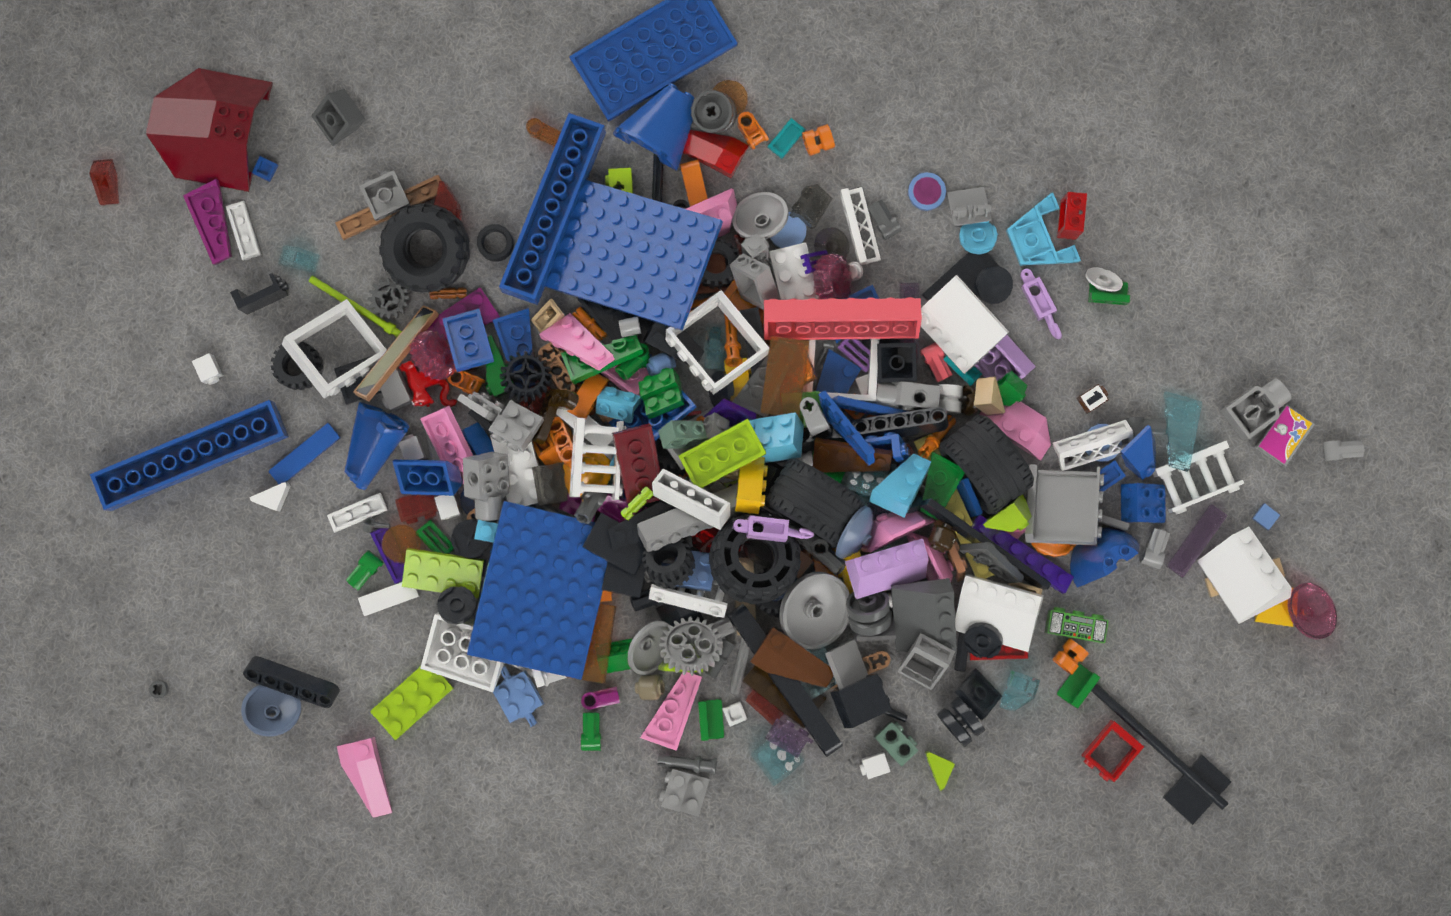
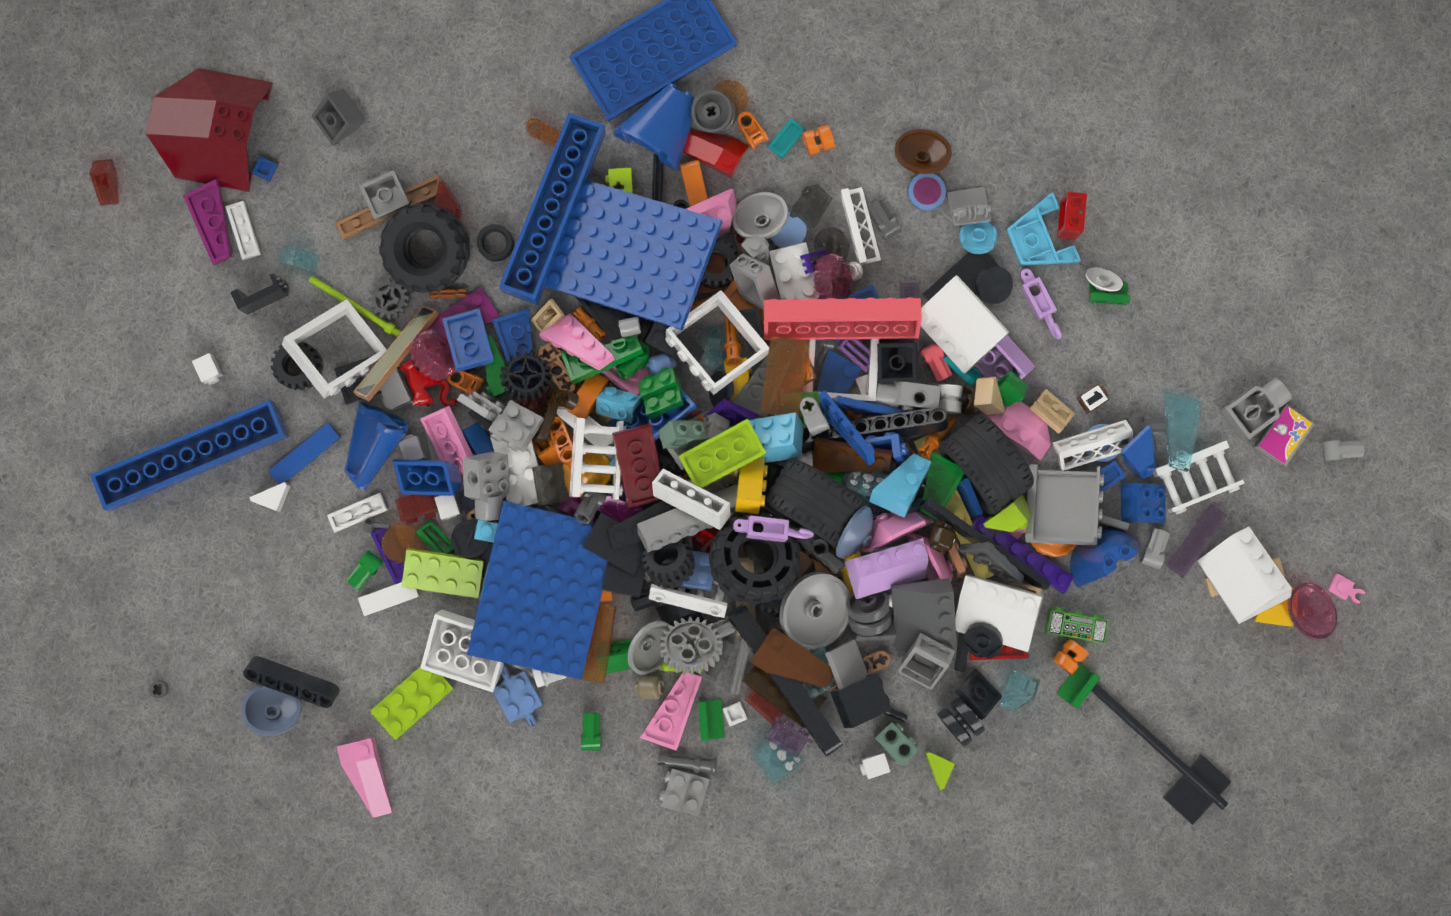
(456, 605): black tile -> none
(603, 698): magenta piece -> none
(637, 503): lime axle -> none
(923, 151): none -> reddish brown dish
(1052, 411): none -> tan plate
(1135, 749): red window -> none
(1265, 516): medium blue tile -> none
(1343, 588): none -> bright pink plate

